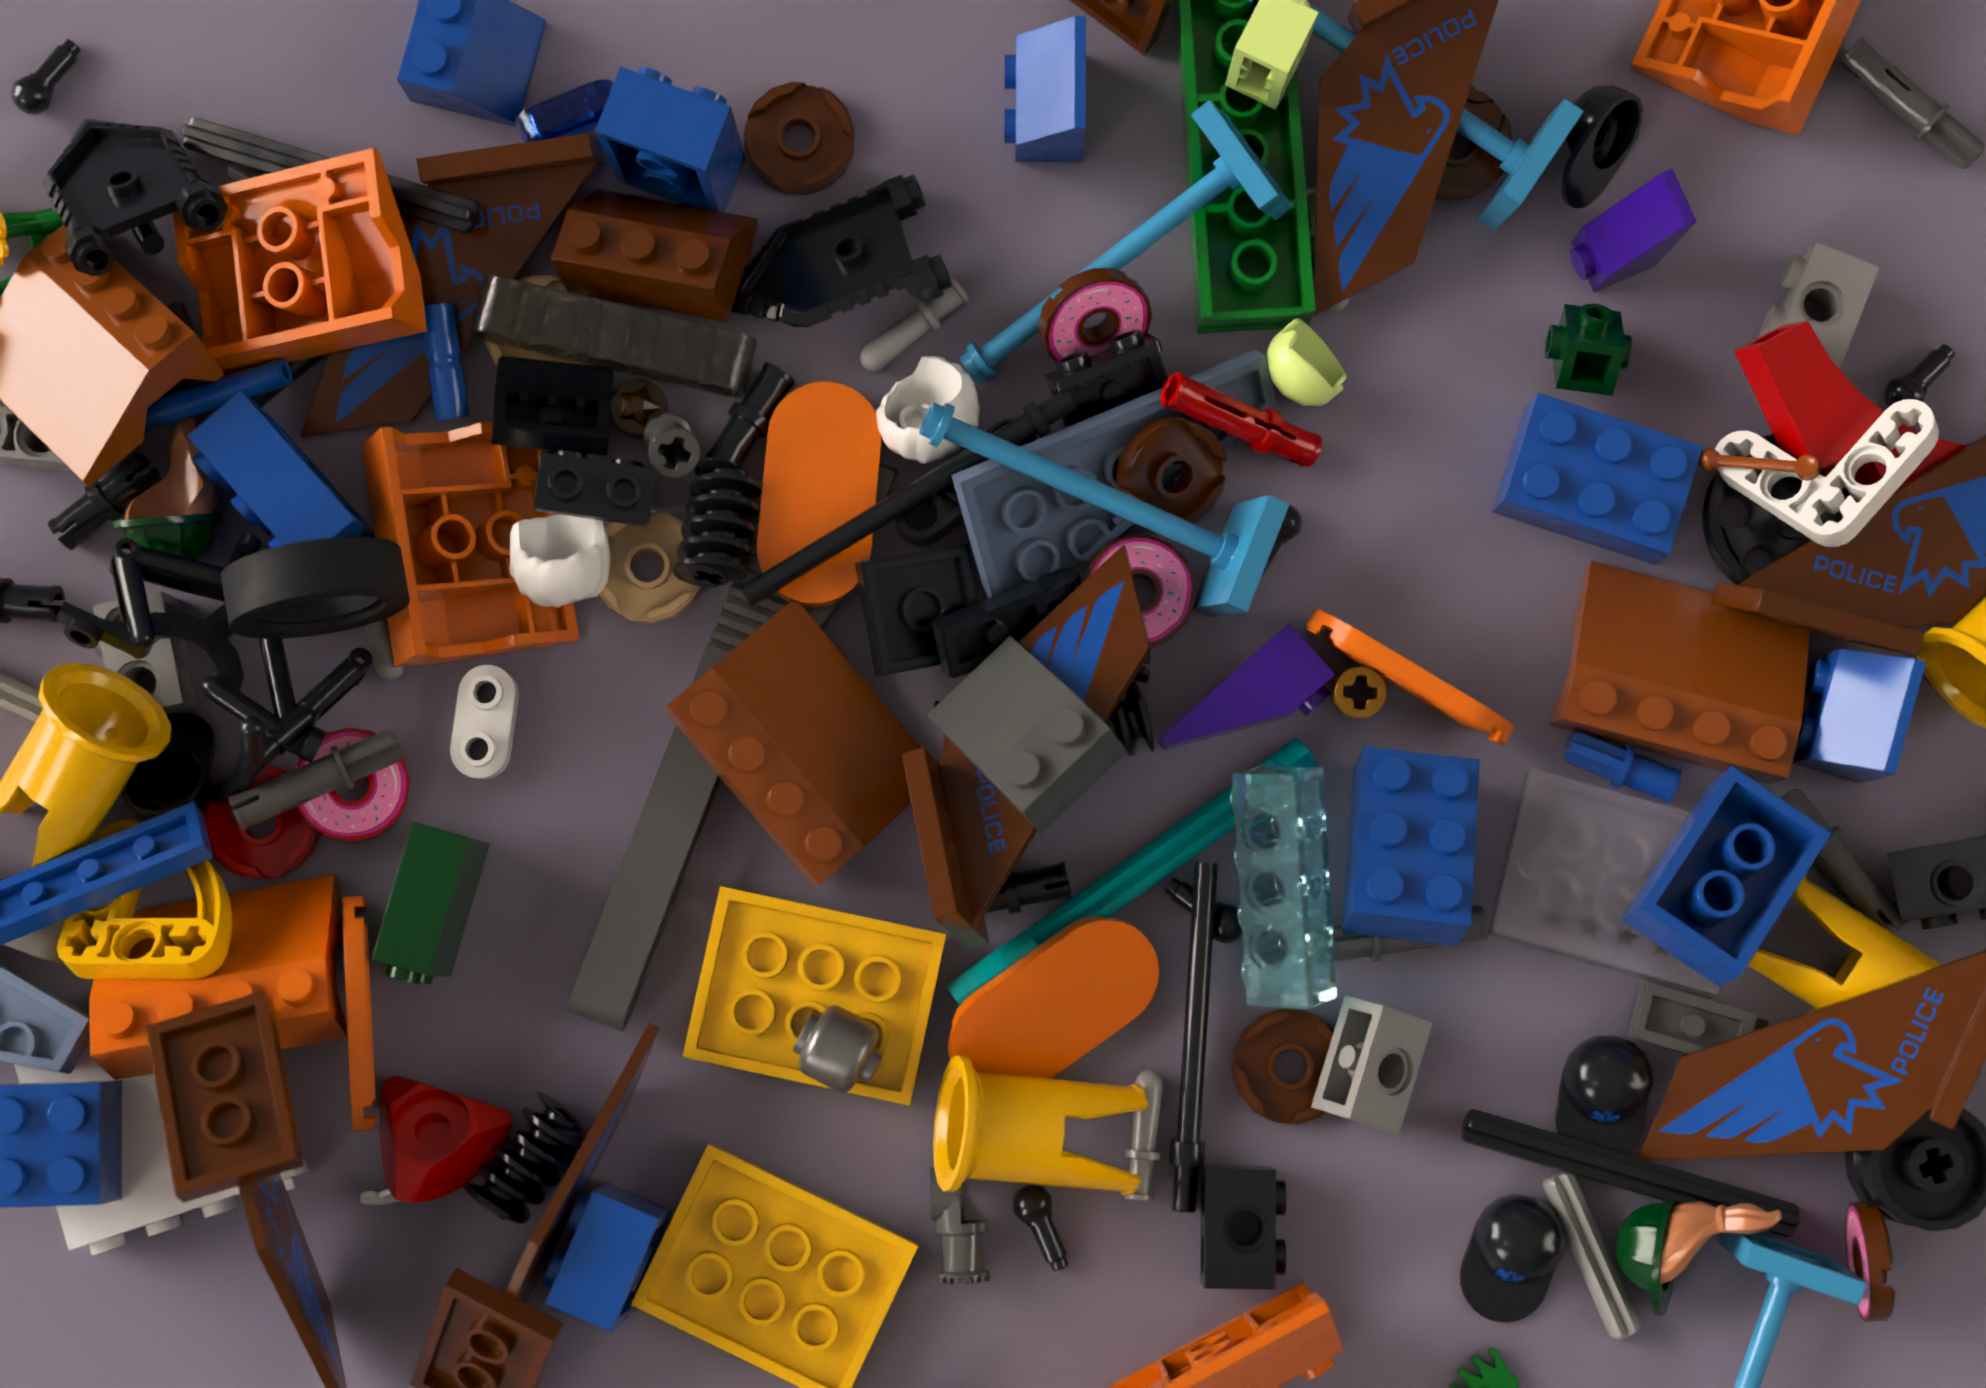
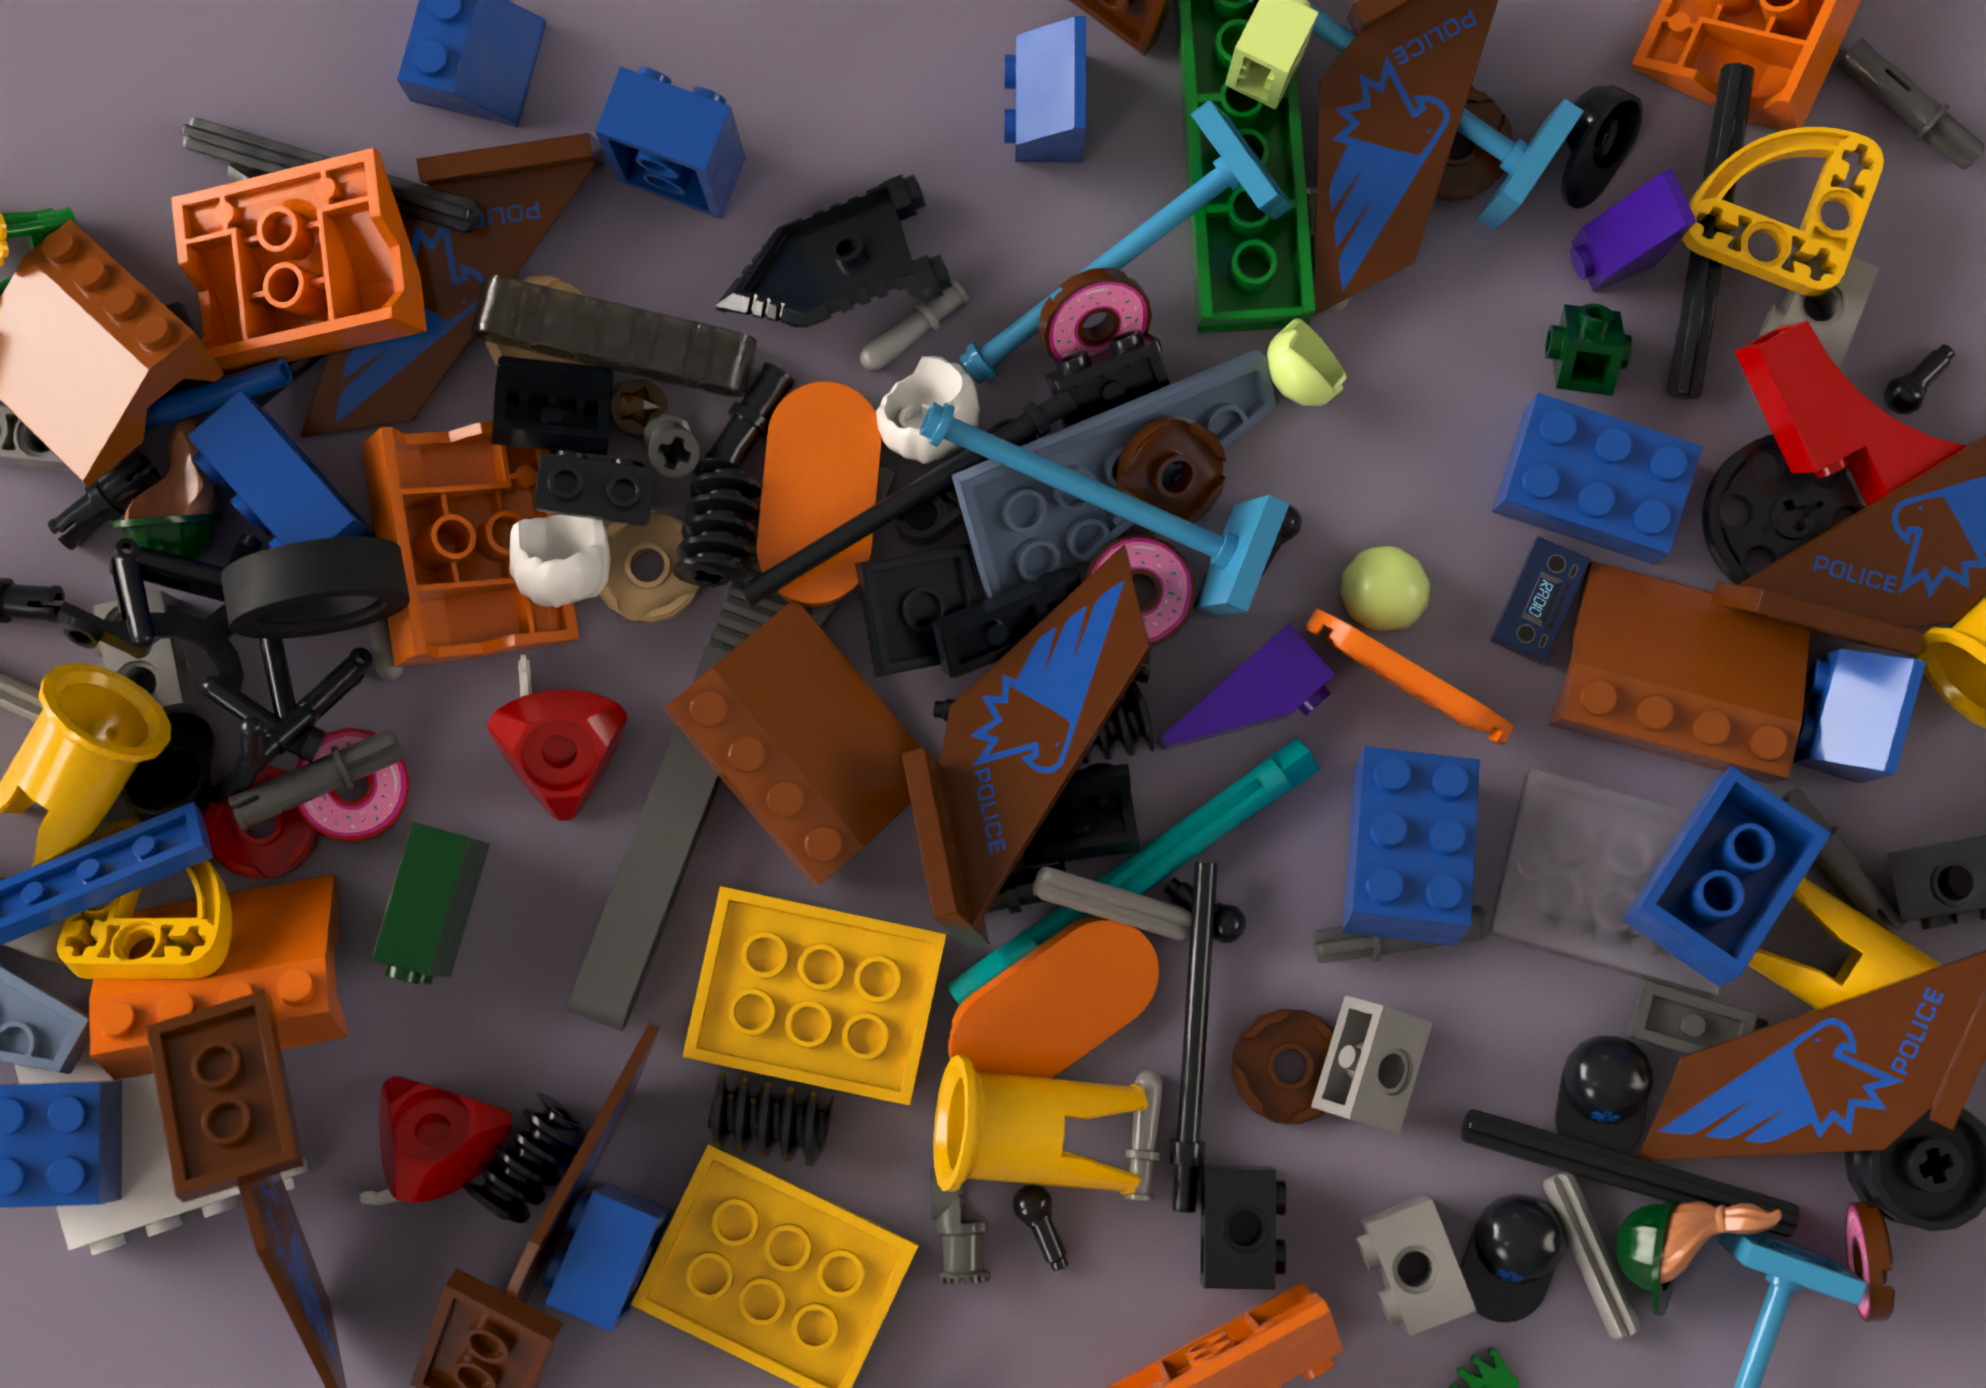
(34, 92): black piece -> none
(121, 181): black shield -> none
(358, 1013): orange tile -> none
(445, 370): blue piece -> none
(484, 721): white plate -> none
(557, 742): none -> red hat
(565, 113): clear blue beam -> none
(654, 253): reddish brown slope -> none
(769, 1120): none -> black piece
(804, 170): reddish brown tile -> none
(838, 1048): flat silver head -> none
(1027, 733): dark grey slope -> none
(1088, 819): none -> black bracket
(1112, 903): none -> light grey axle
(1260, 428): red pin -> none
(1301, 862): clear light blue brick -> none
(1370, 680): pearl gold bush -> none
(1385, 589): none -> yellowish green hair
(1441, 1290): none -> light grey brick
(1540, 600): none -> dark blue tile
(1622, 766): blue axle -> none
(1704, 273): none -> black axle
(1805, 466): dark orange hinge -> none
(1813, 236): none -> yellow beam
(1824, 493): white beam -> none

